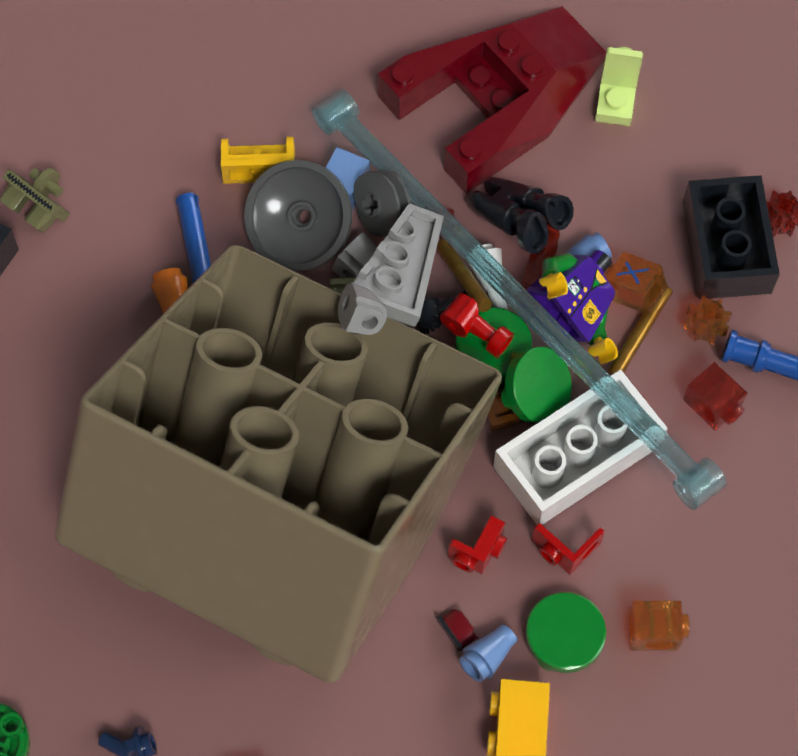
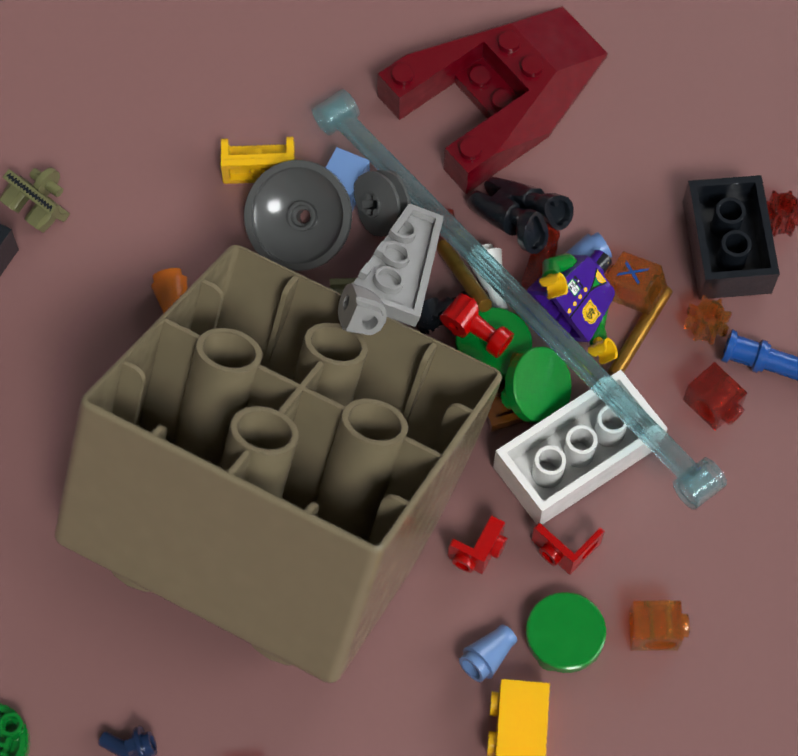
(193, 234): blue pin -> none
(354, 257): light grey piece -> none
(457, 628): dark red piece -> none
(618, 85): yellowish green bracket -> none

